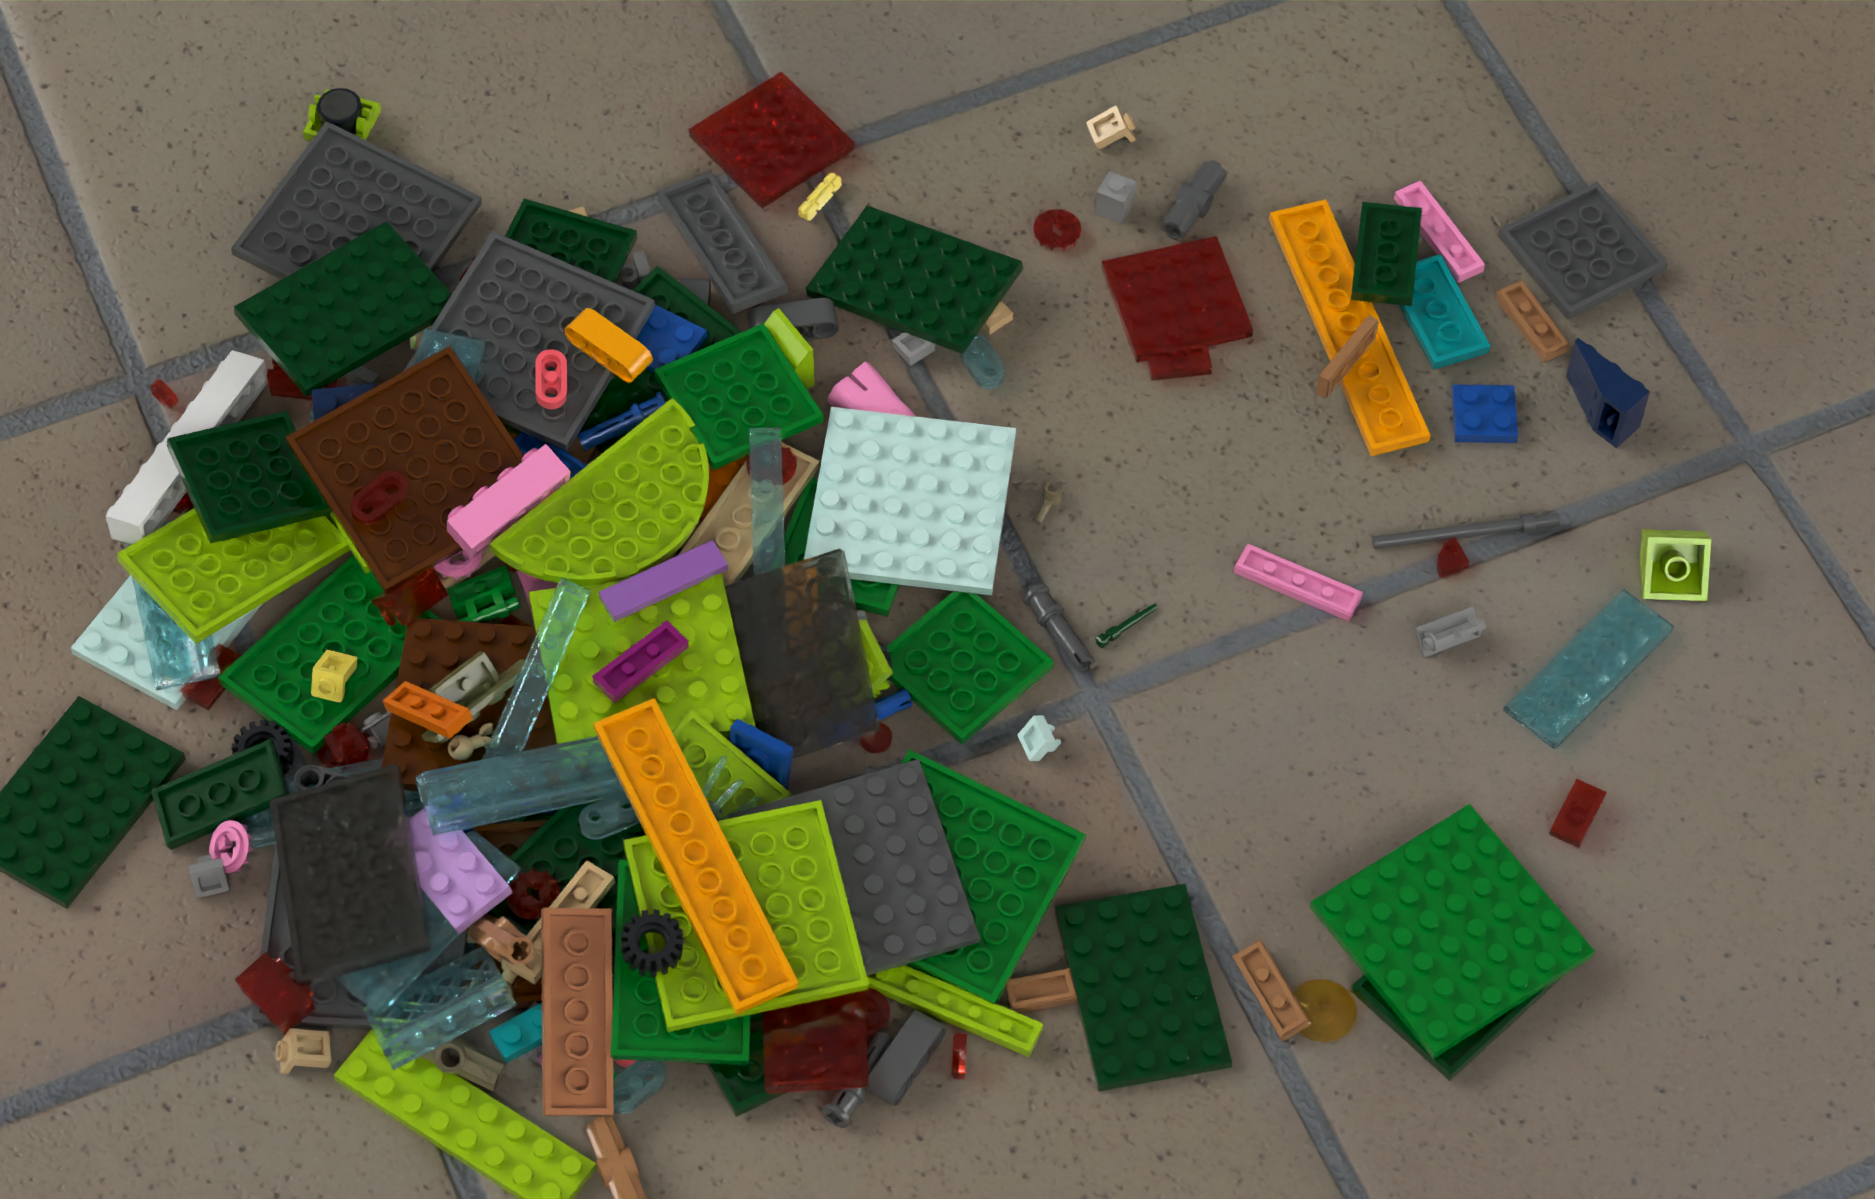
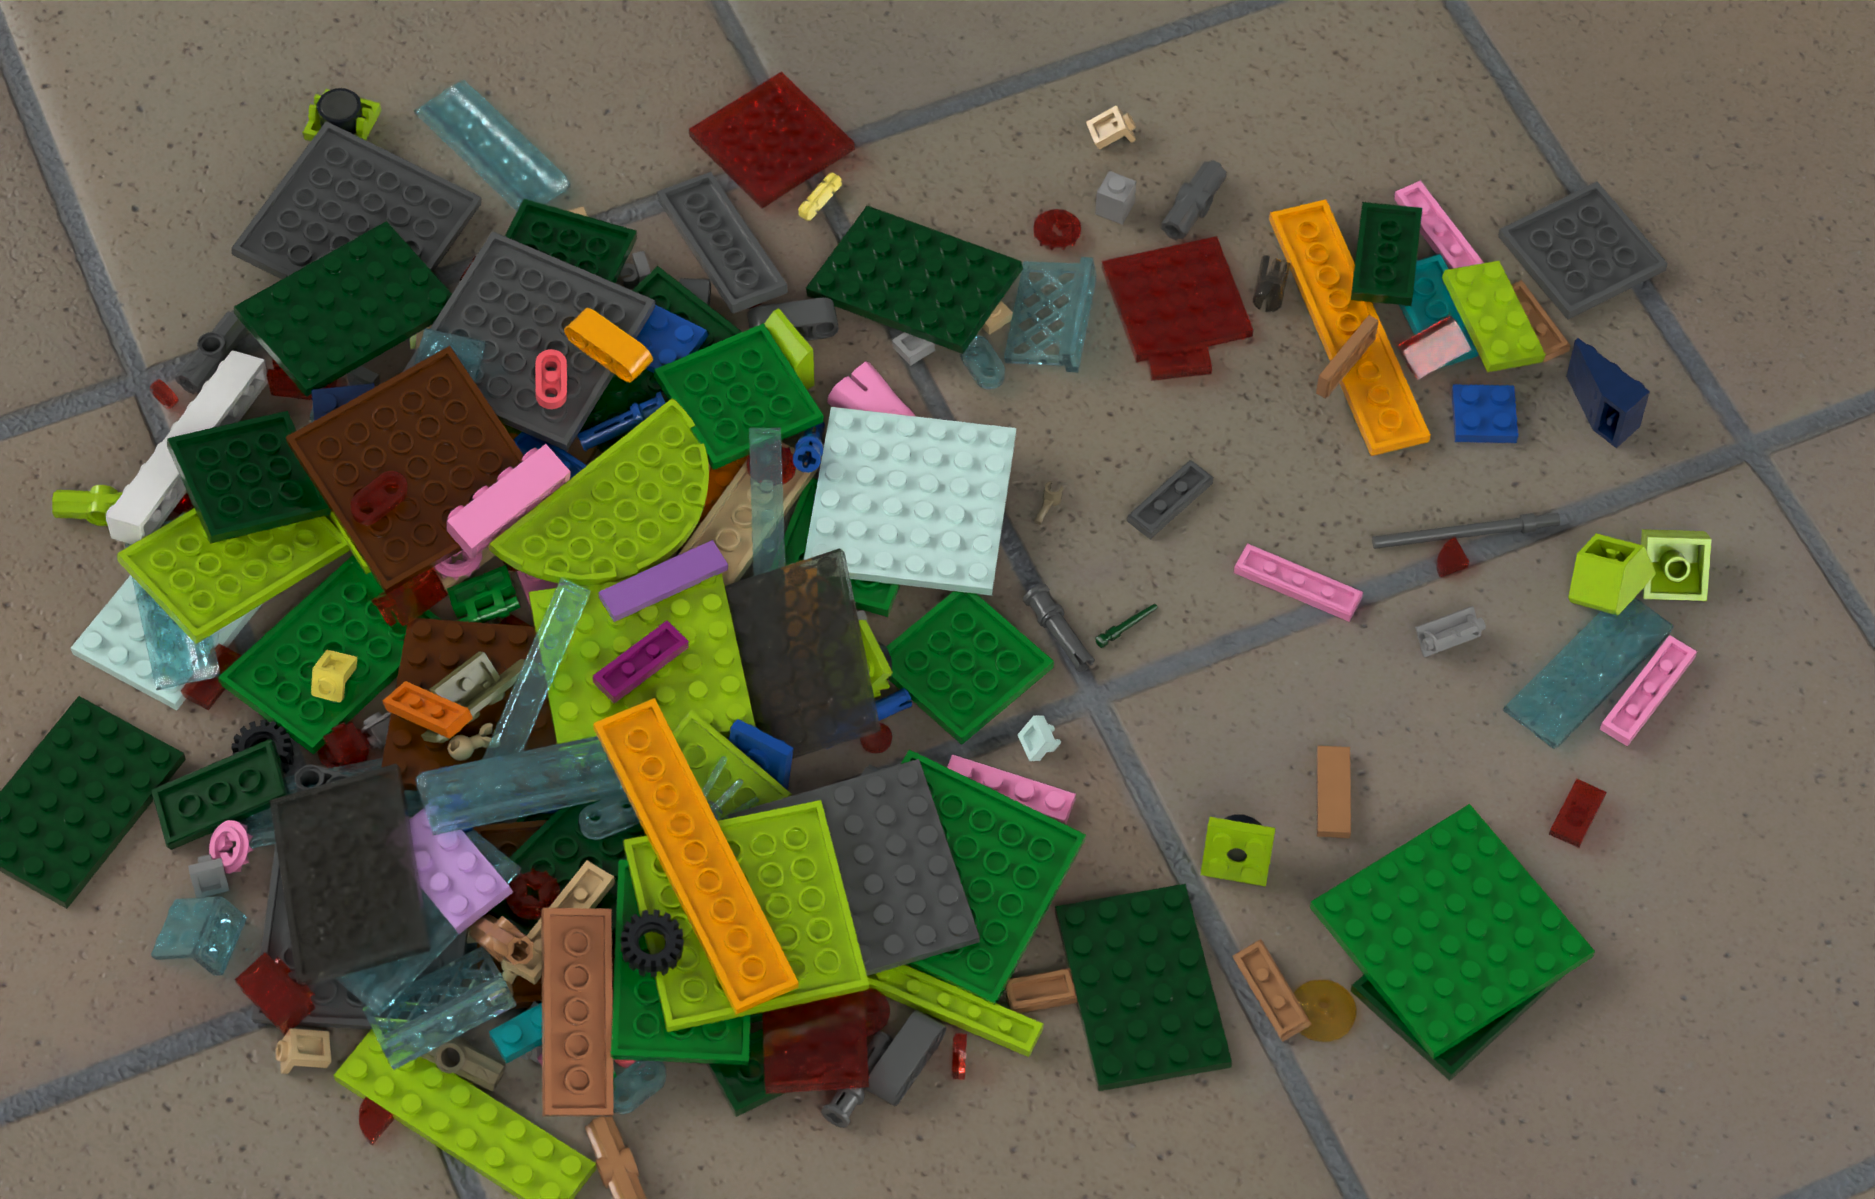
(85, 504): none -> lime piece
(202, 931): none -> clear light blue bracket
(211, 350): none -> dark grey piece
(373, 1120): none -> clear red tile
(492, 146): none -> clear light blue plate
(816, 449): none -> blue pin
(1036, 795): none -> bright pink plate
(1075, 321): none -> clear light blue fence
(1170, 499): none -> dark grey tile
(1238, 849): none -> lime piece
(1270, 286): none -> clear smoke arm
(1333, 792): none -> medium nougat tile
(1434, 347): none -> clear red hinge
(1493, 316): none -> lime plate
(1609, 574): none -> lime slope
(1648, 690): none -> bright pink plate

